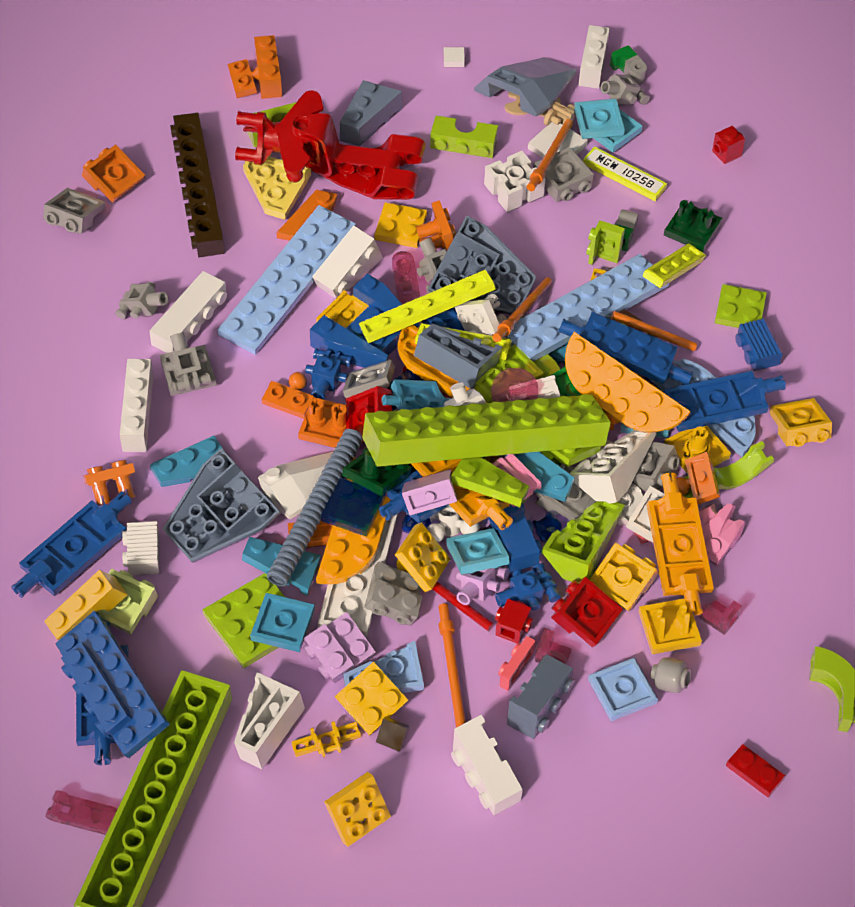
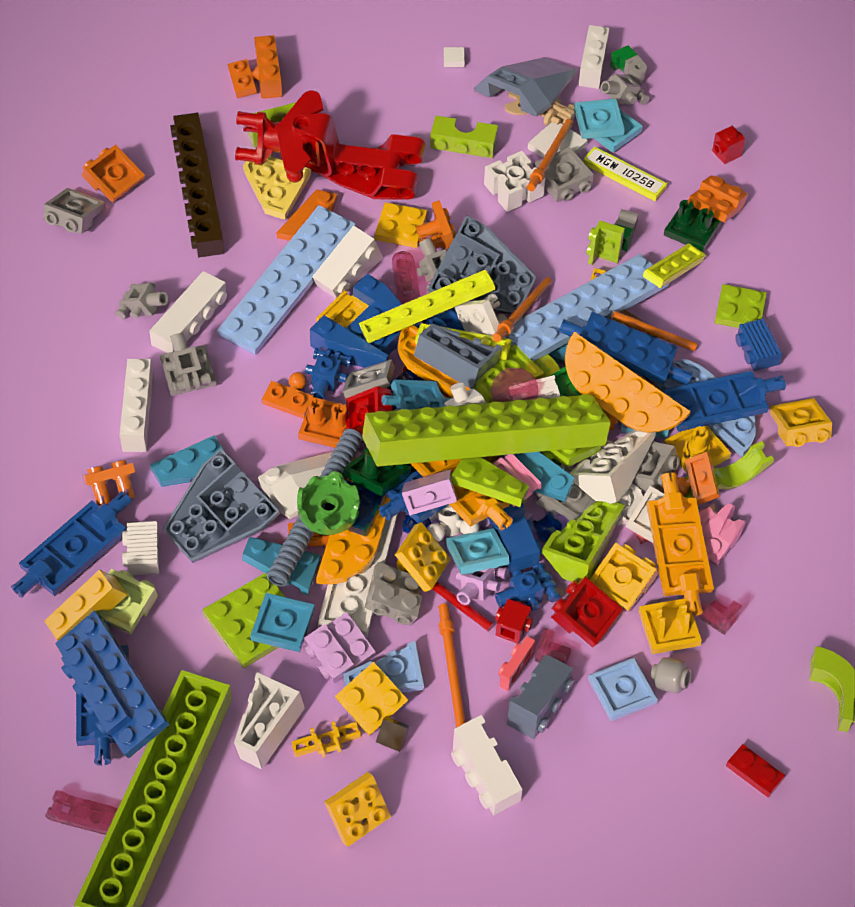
(328, 490): none -> bright green plate
(367, 111): sand blue wedge -> none
(720, 197): none -> orange plate

